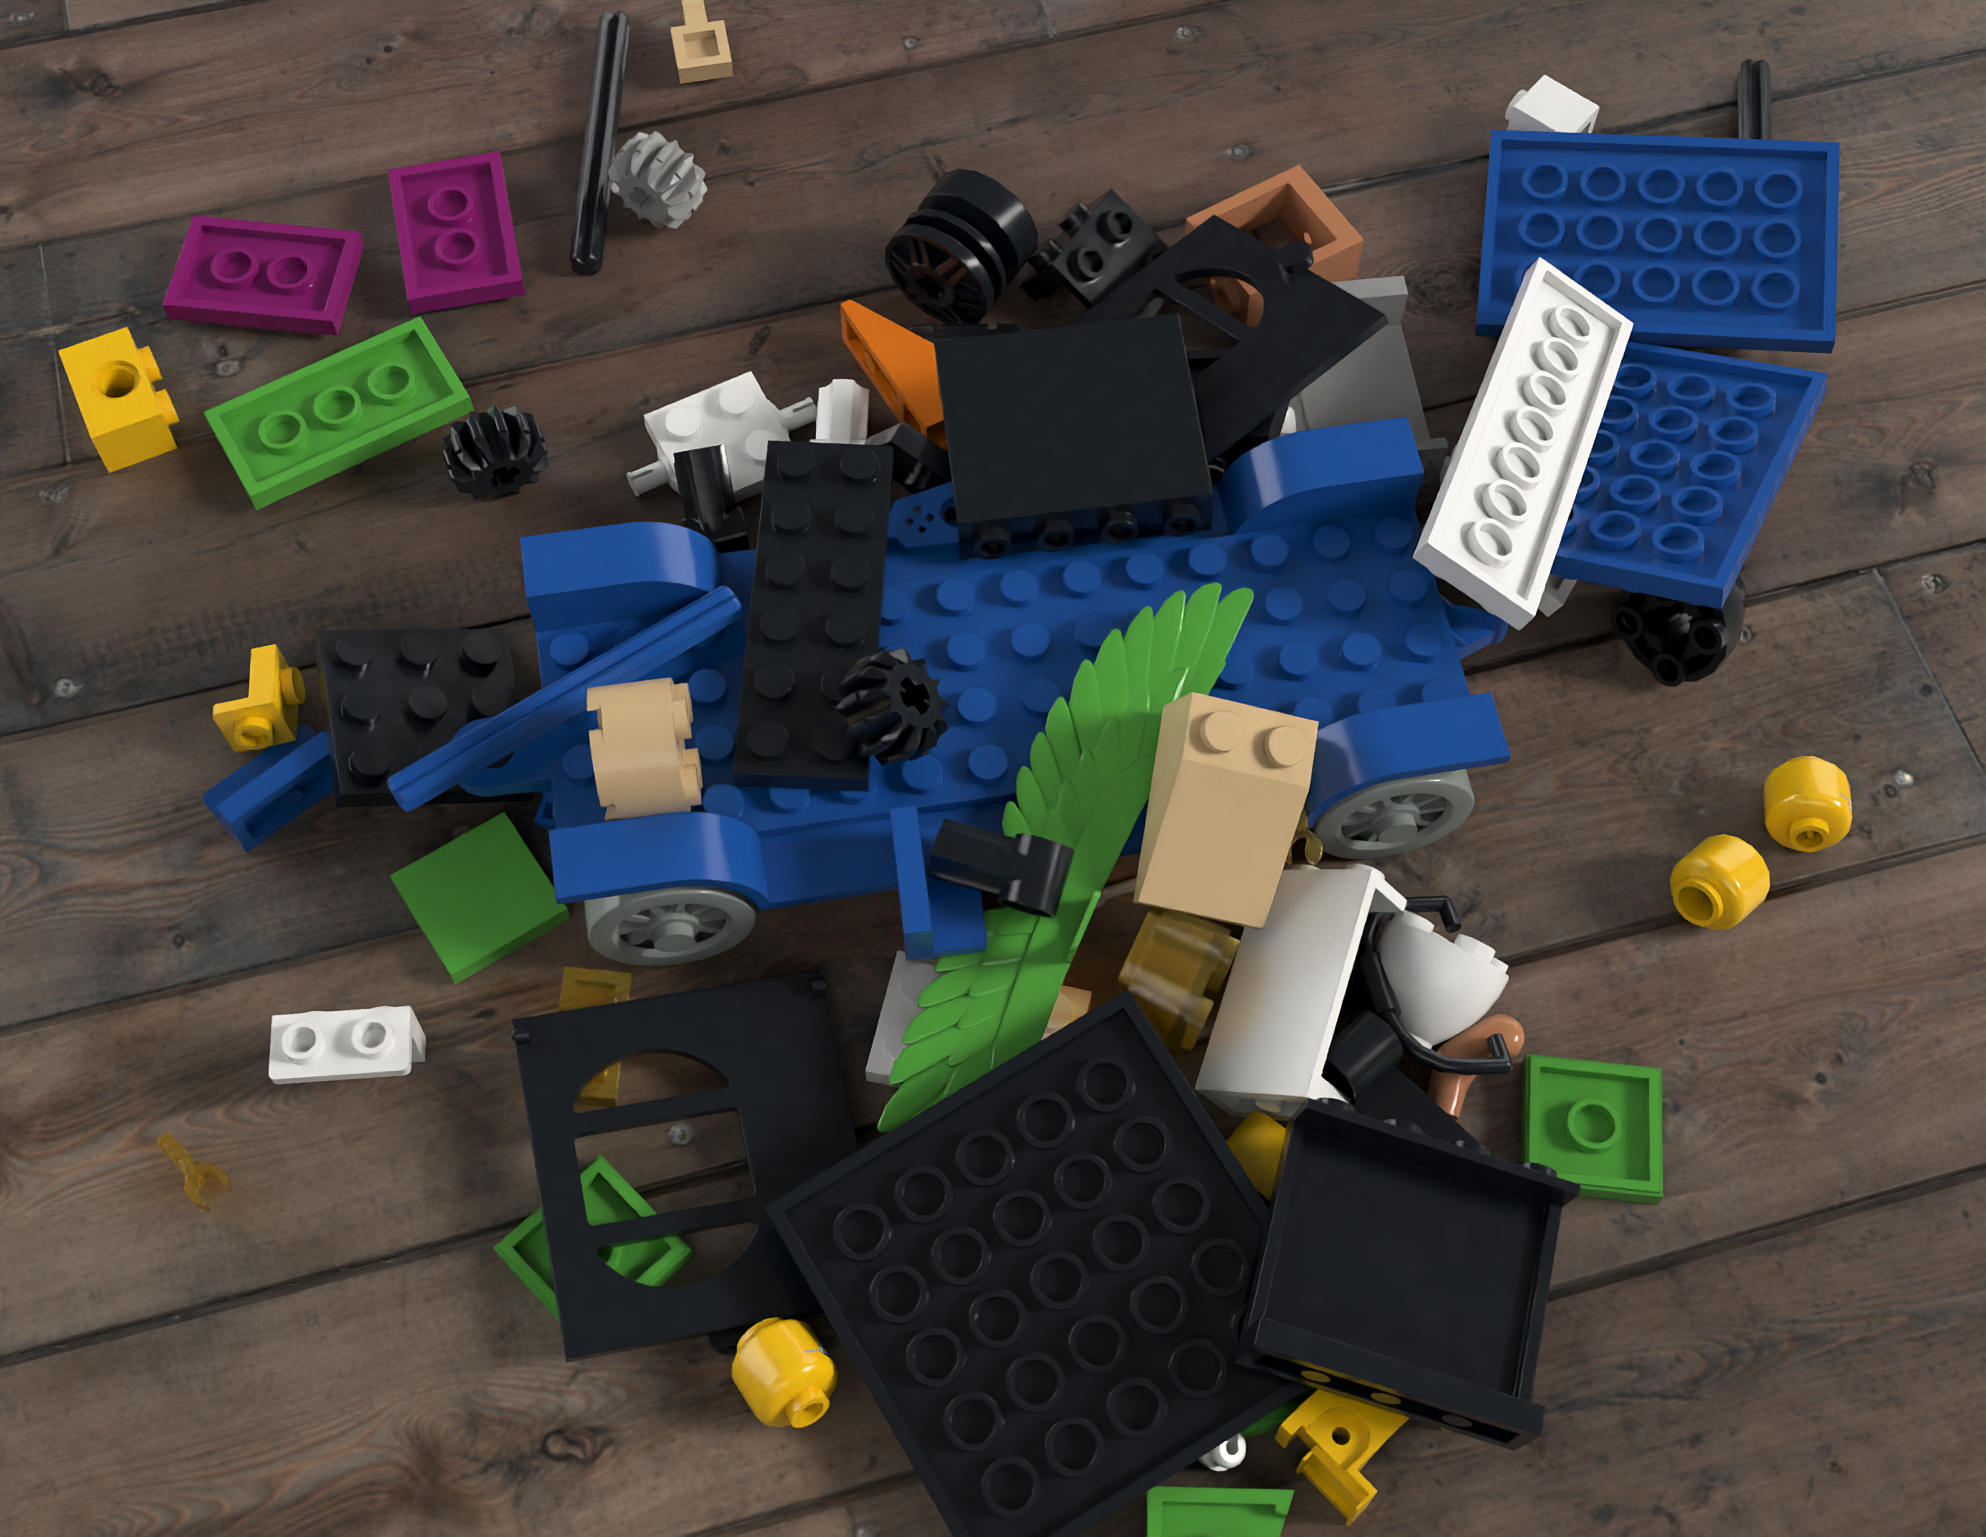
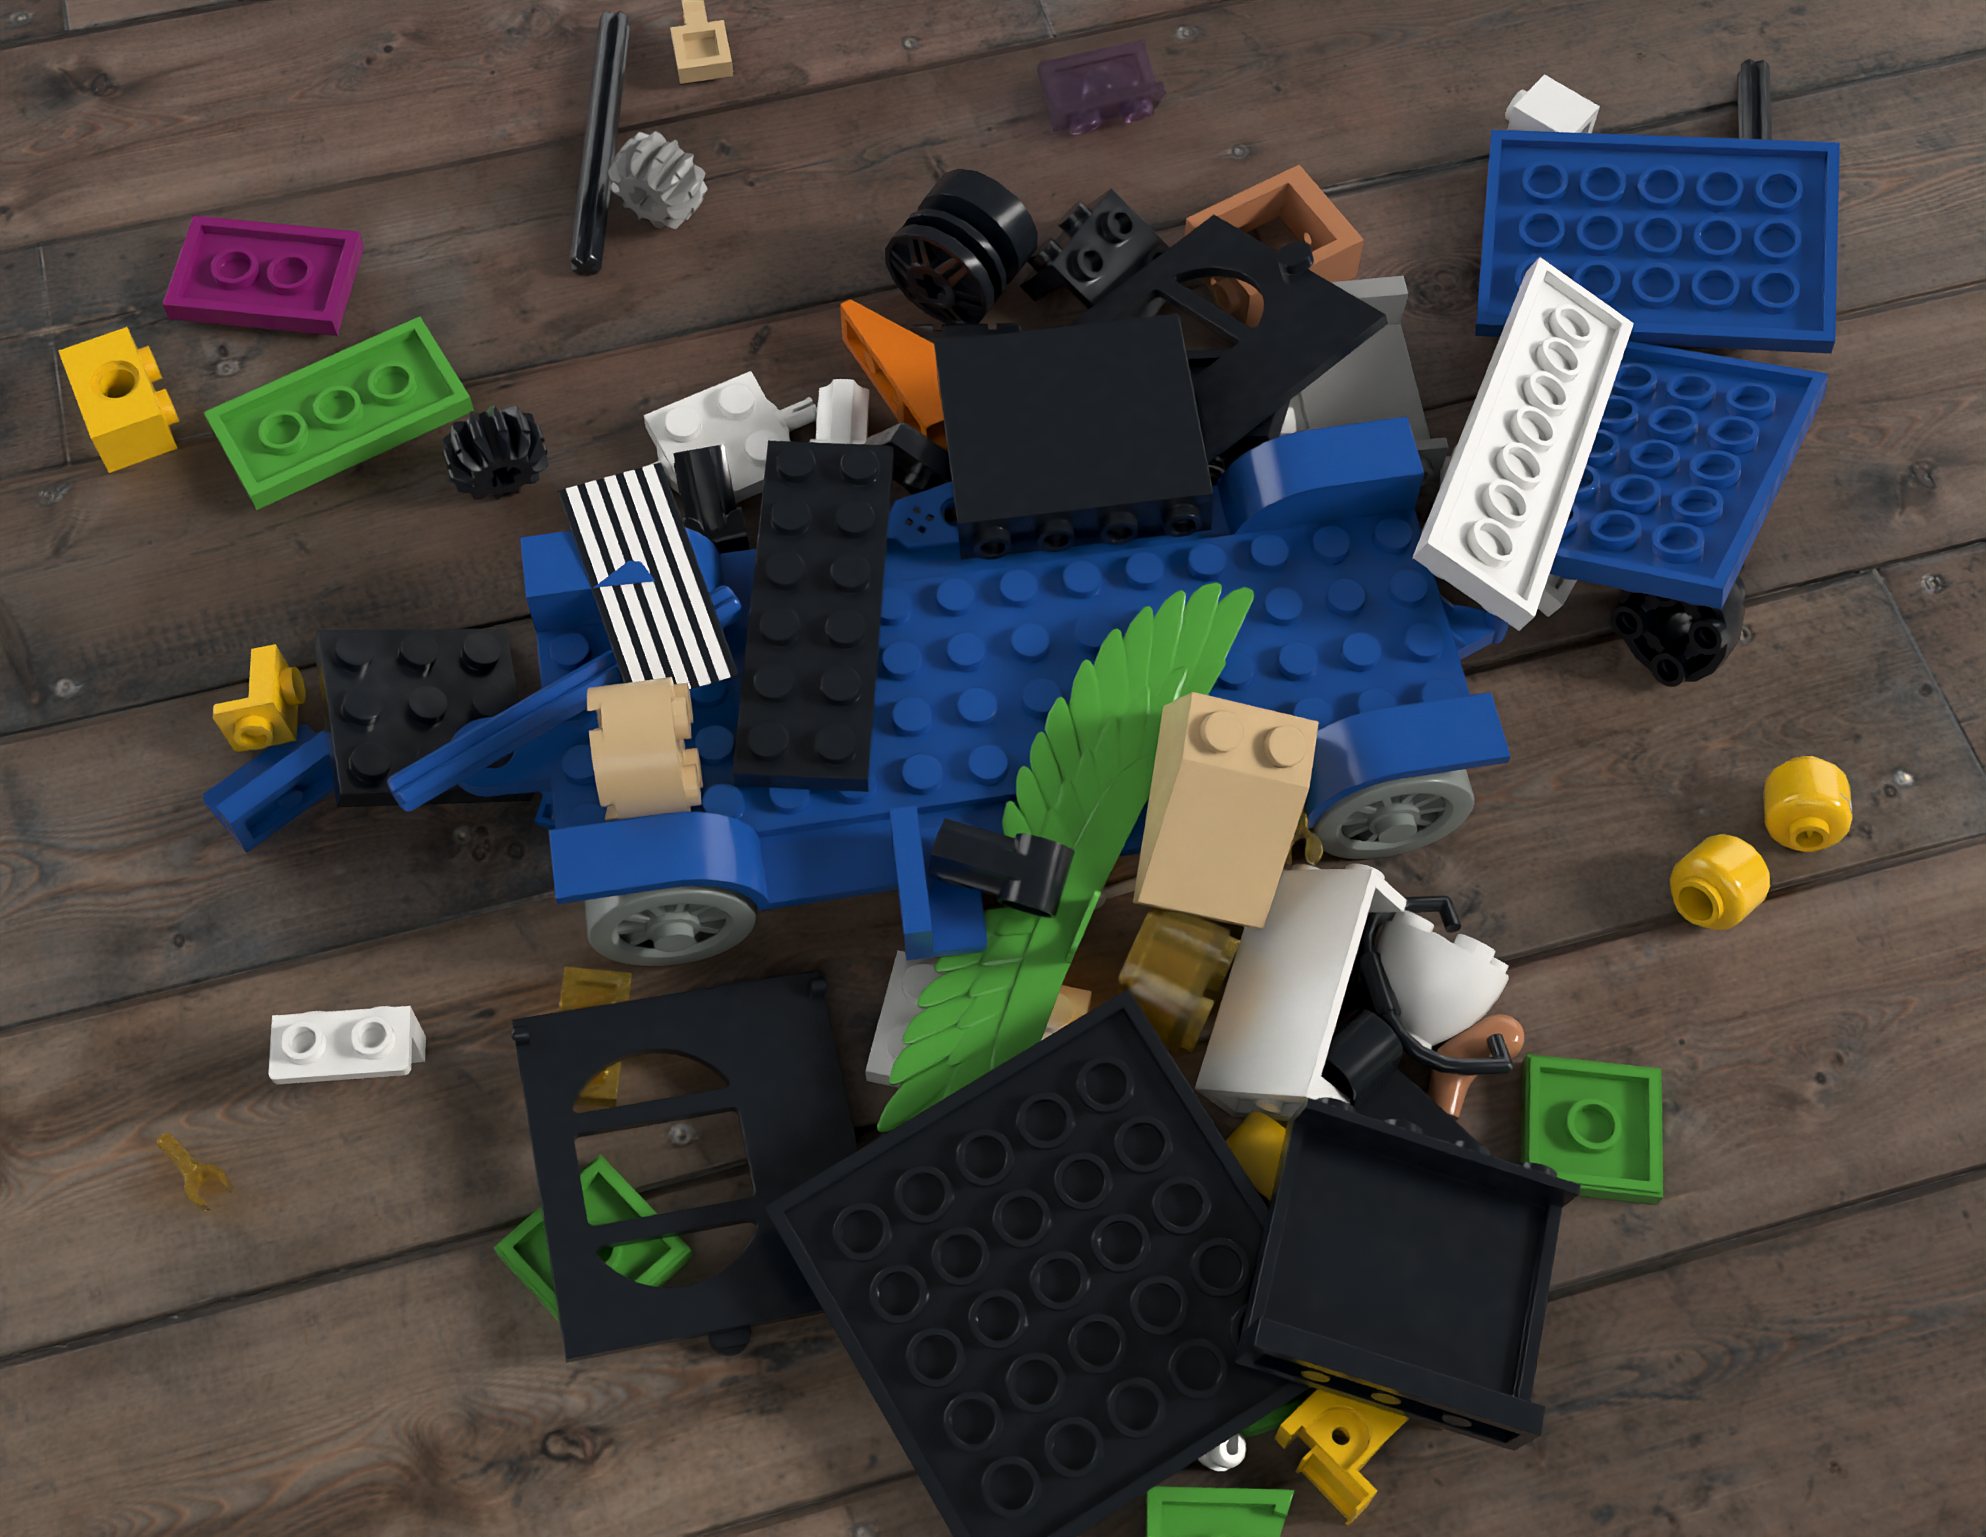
(455, 233): magenta plate -> none
(479, 897): bright green tile -> none
(656, 625): none -> sticker
(784, 1373): yellow head -> none
(892, 707): black gear -> none
(1099, 87): none -> clear purple bracket

